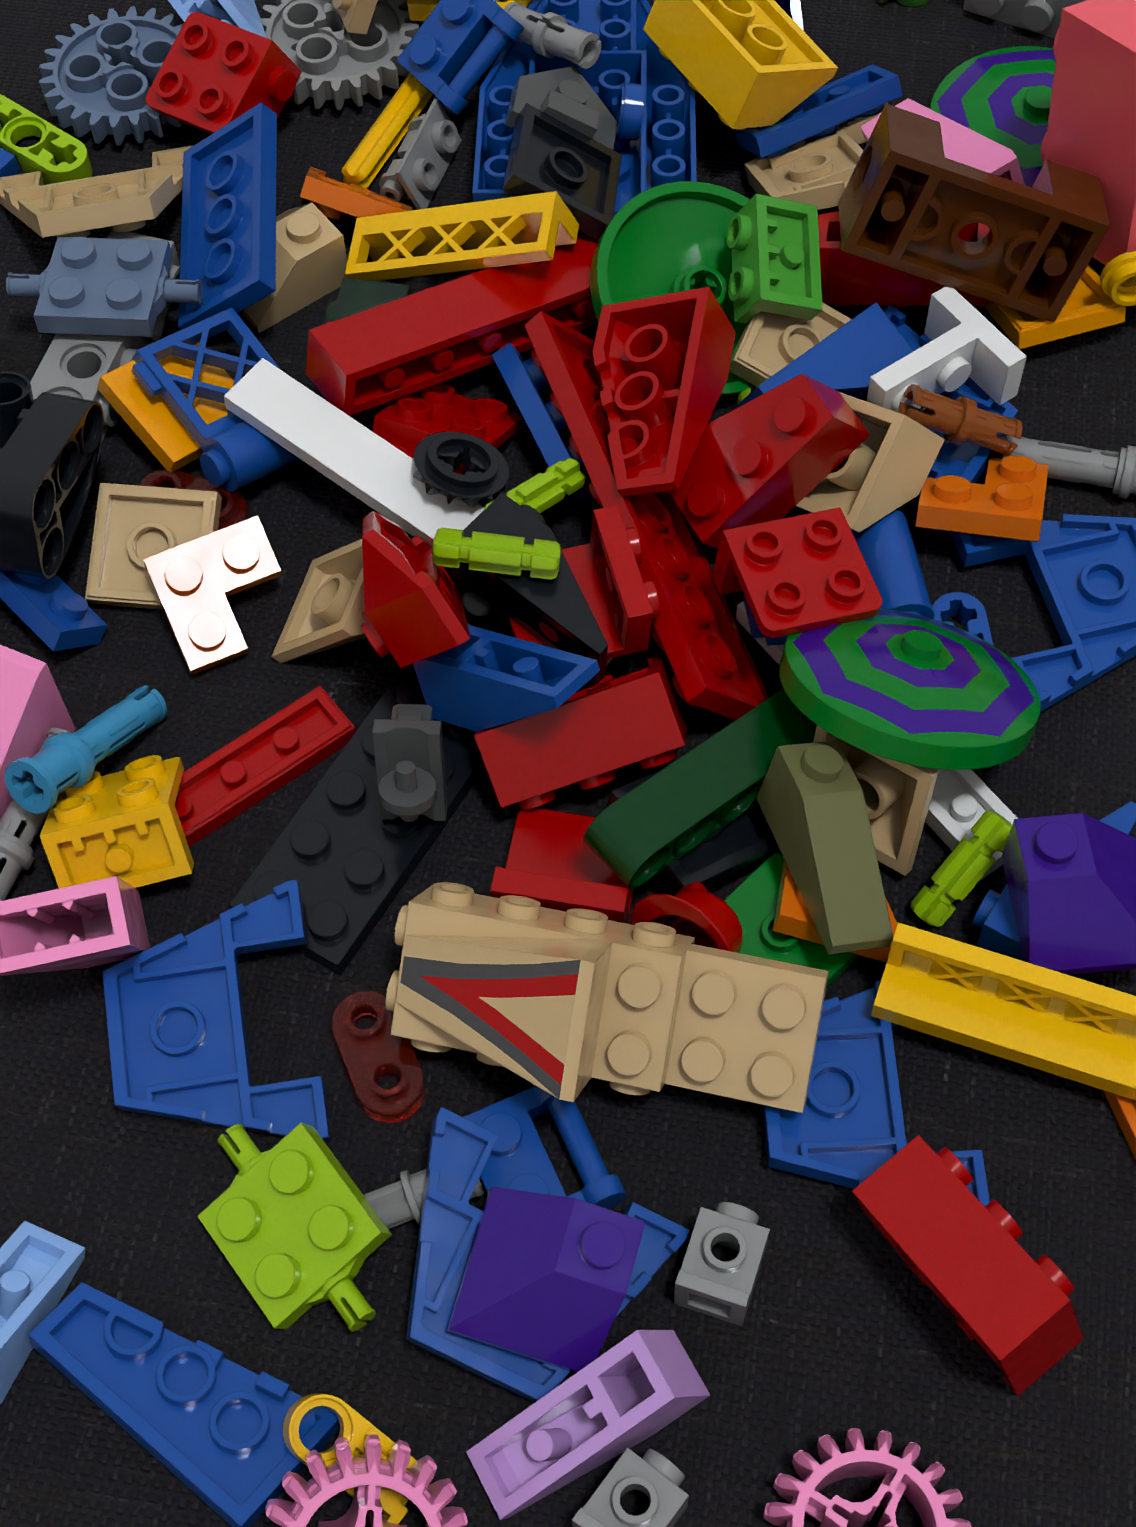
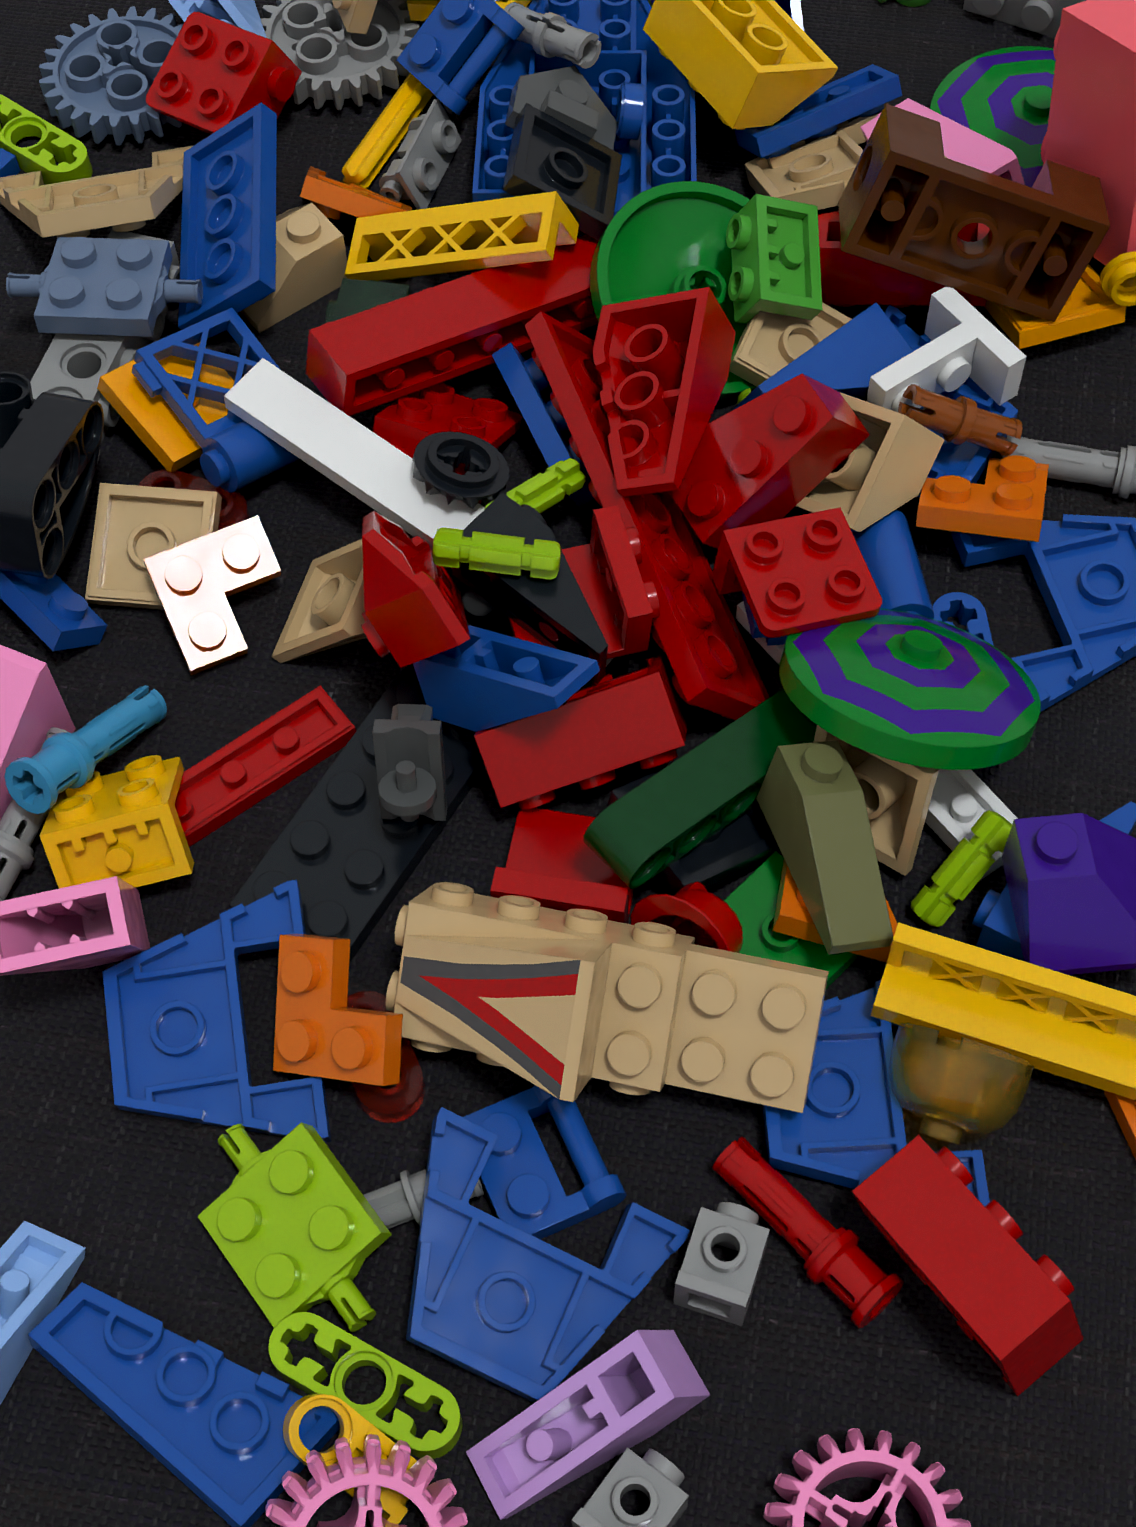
(317, 1029): none -> orange plate
(329, 1341): none -> lime beam
(546, 1276): dark purple slope -> none
(828, 1251): none -> red pin
(955, 1083): none -> clear yellow cylinder

